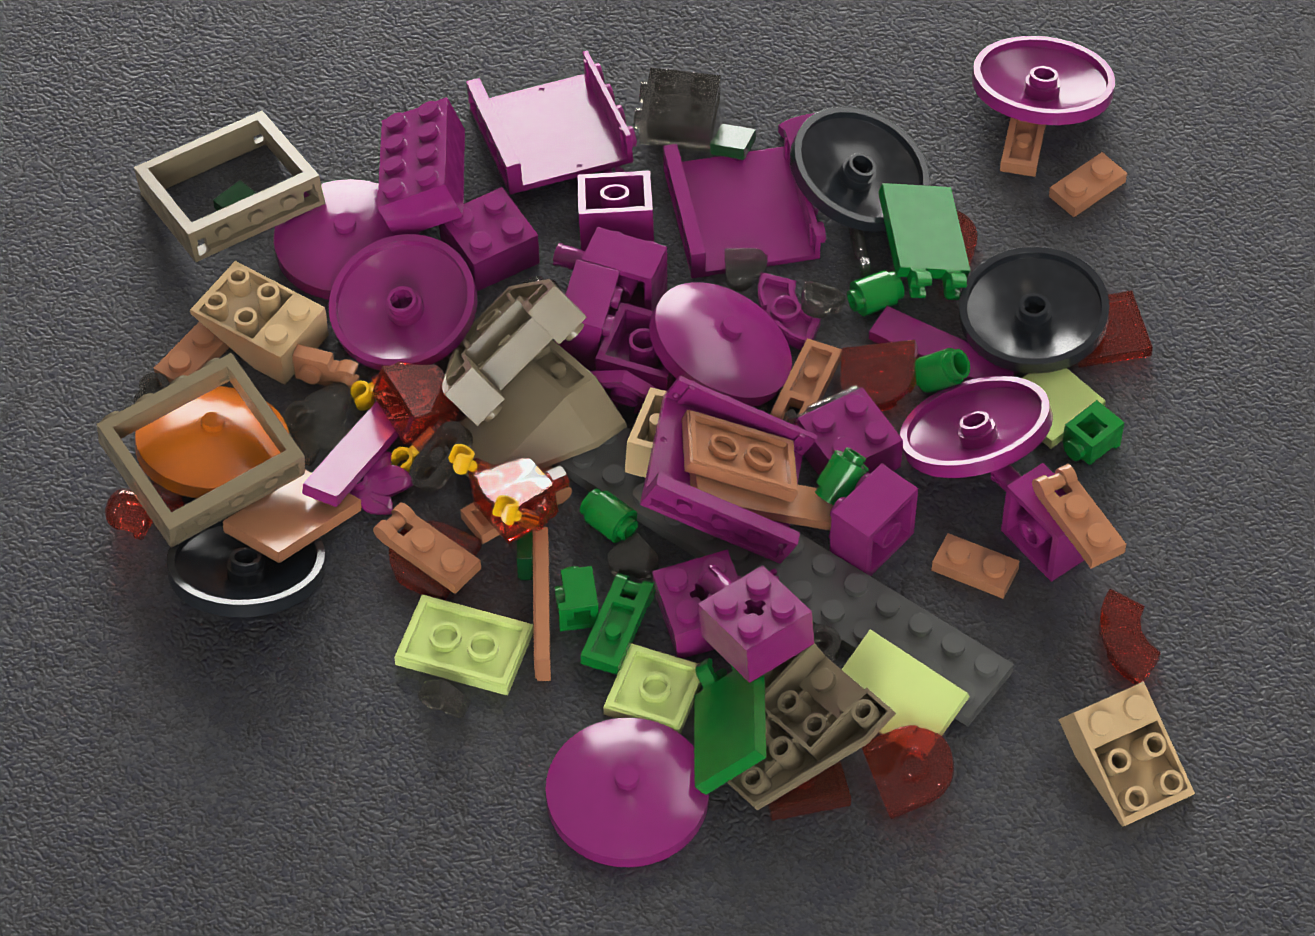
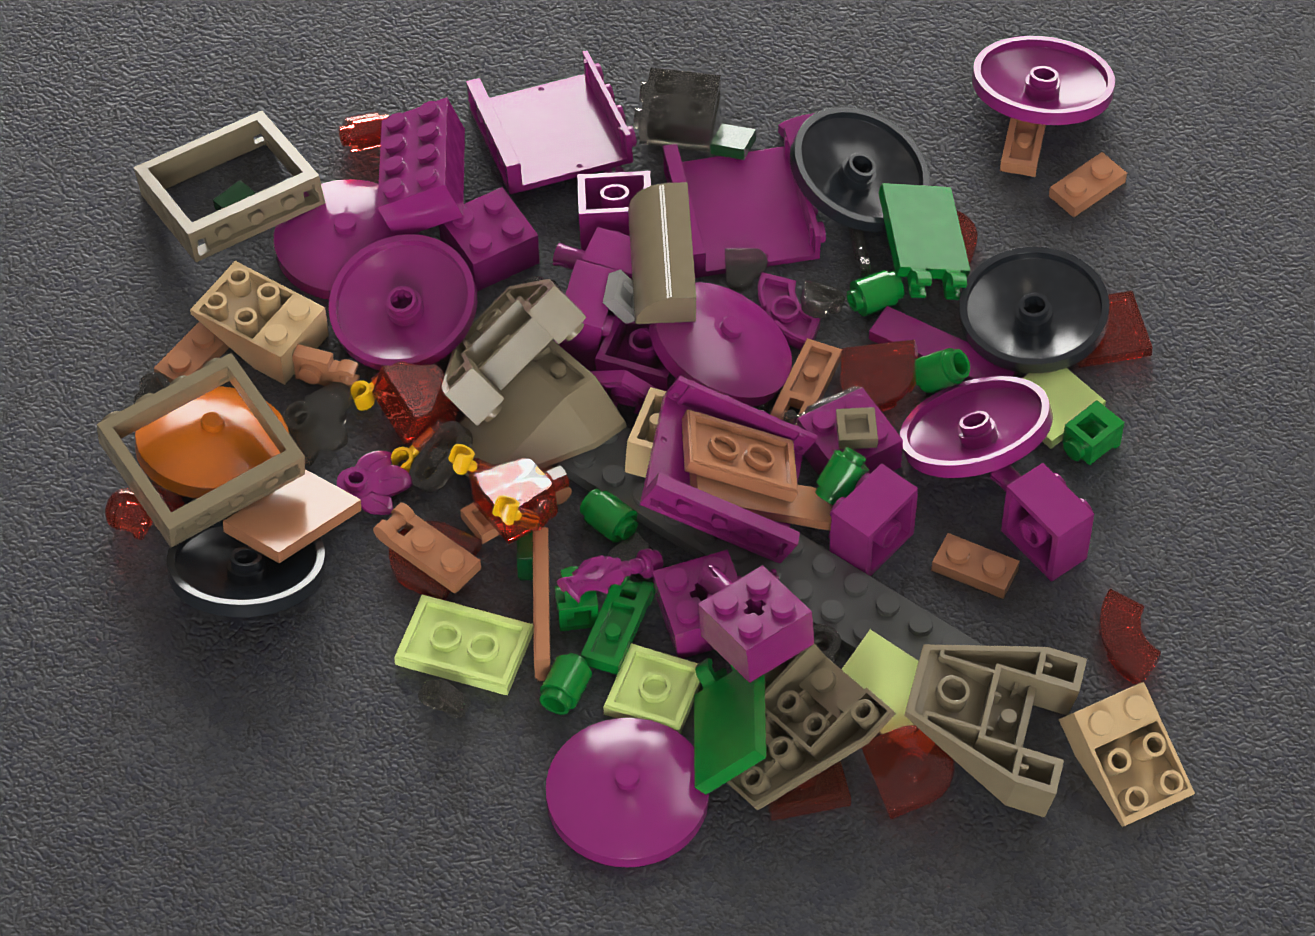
(351, 458): tile -> none
(362, 131): none -> clear red brick
(565, 683): none -> green brick
(602, 572): none -> magenta piece
(619, 296): none -> light grey tile
(662, 255): none -> dark tan brick
(856, 428): none -> dark tan tile
(979, 710): none -> dark tan wedge
(1079, 516): nougat plate -> none

